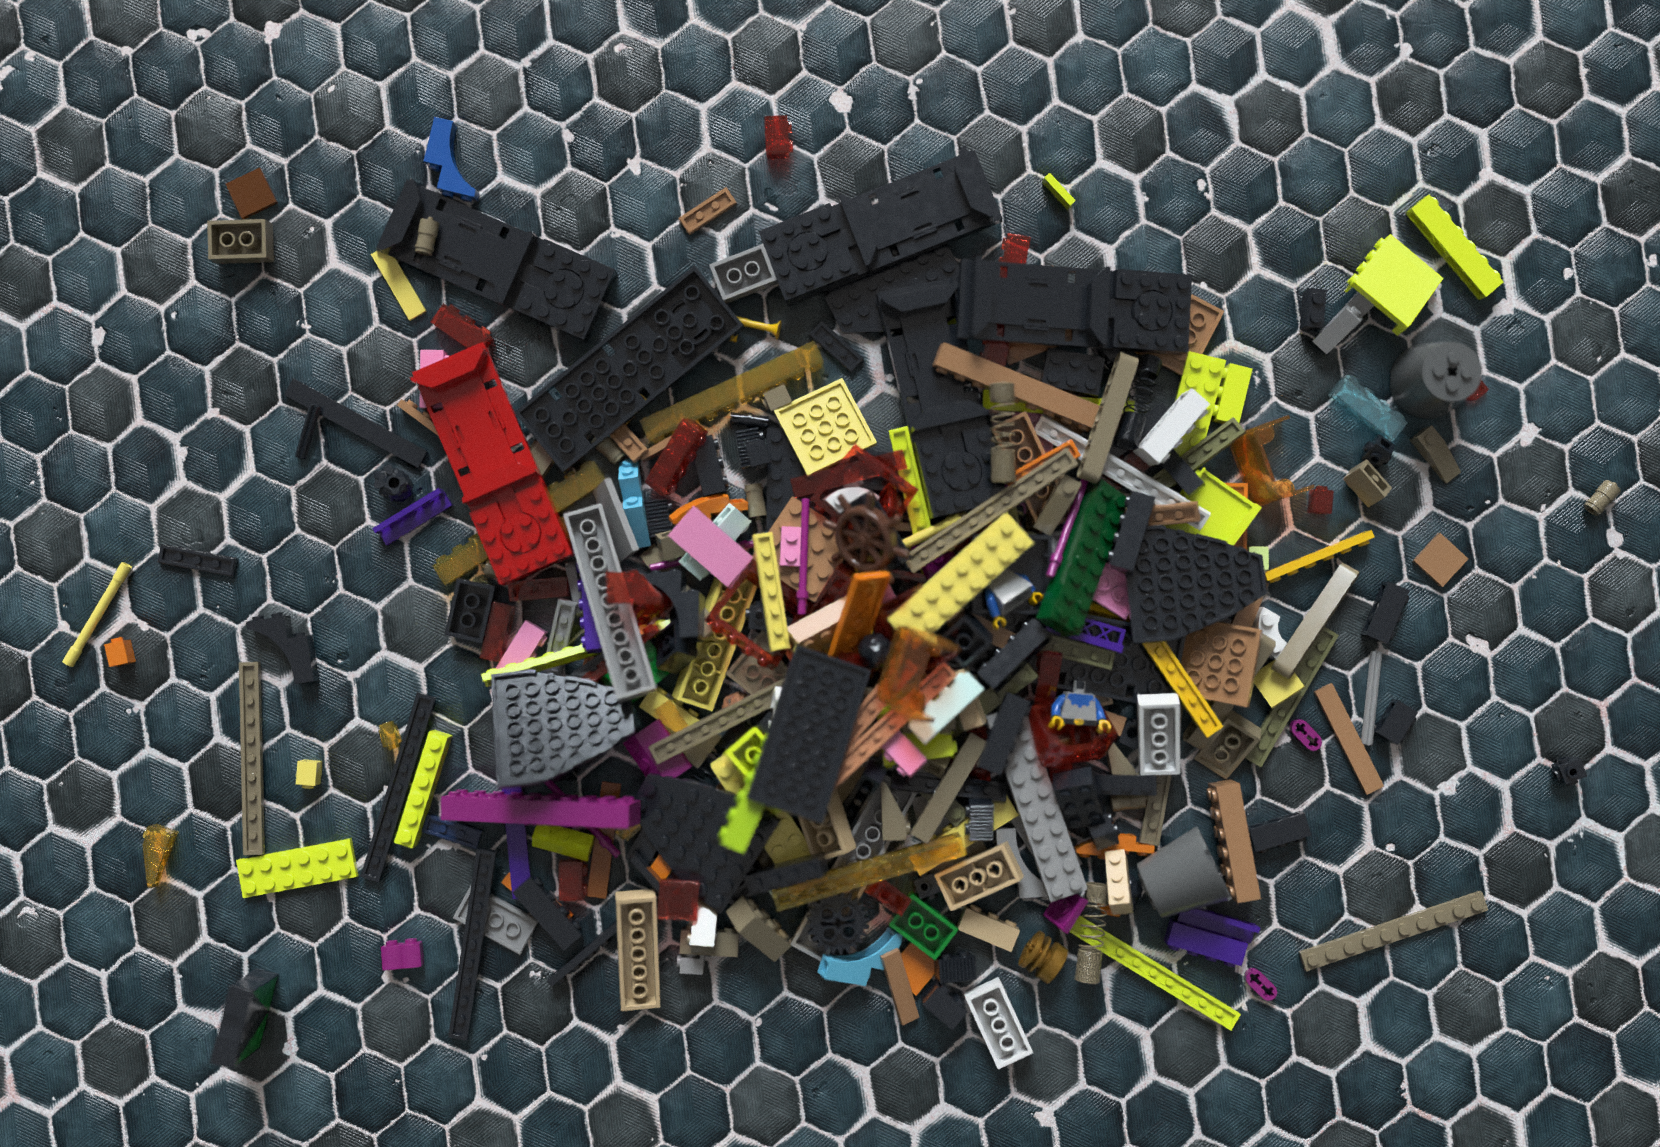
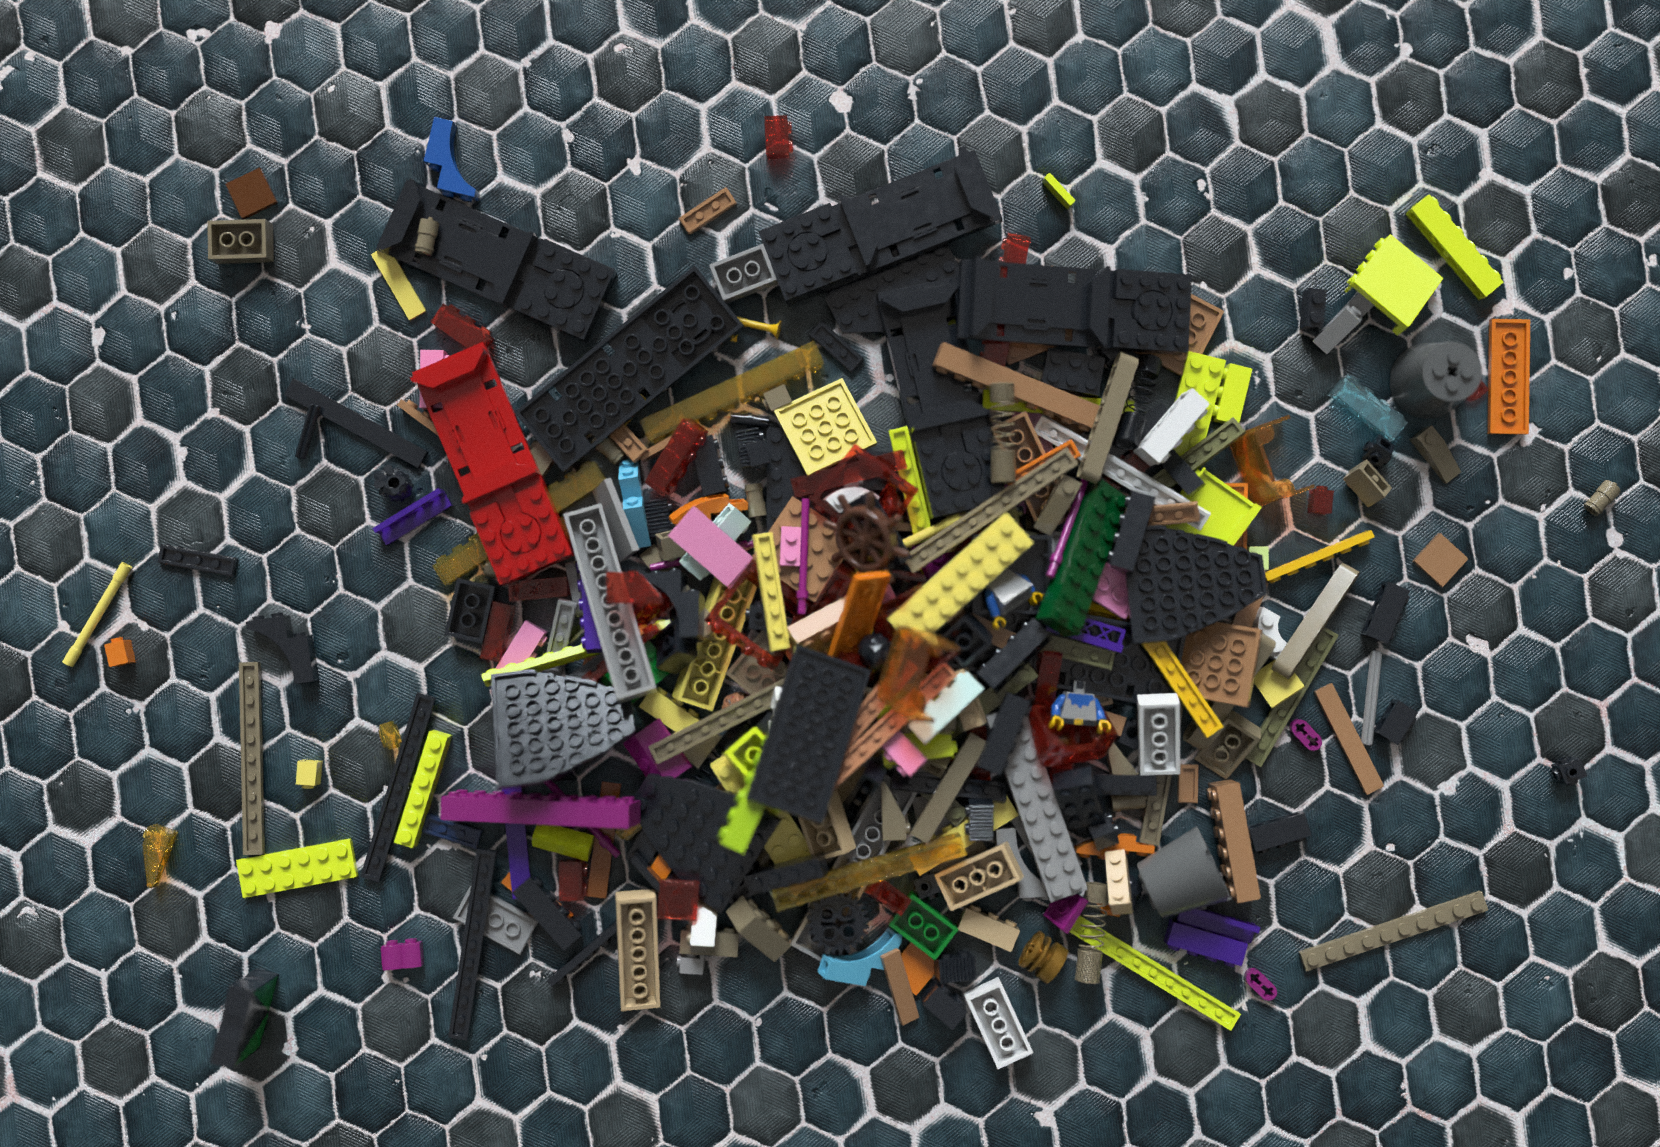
(670, 717): clear yellow tile -> none
(1188, 784): none -> medium nougat tile
(1509, 376): none -> orange plate

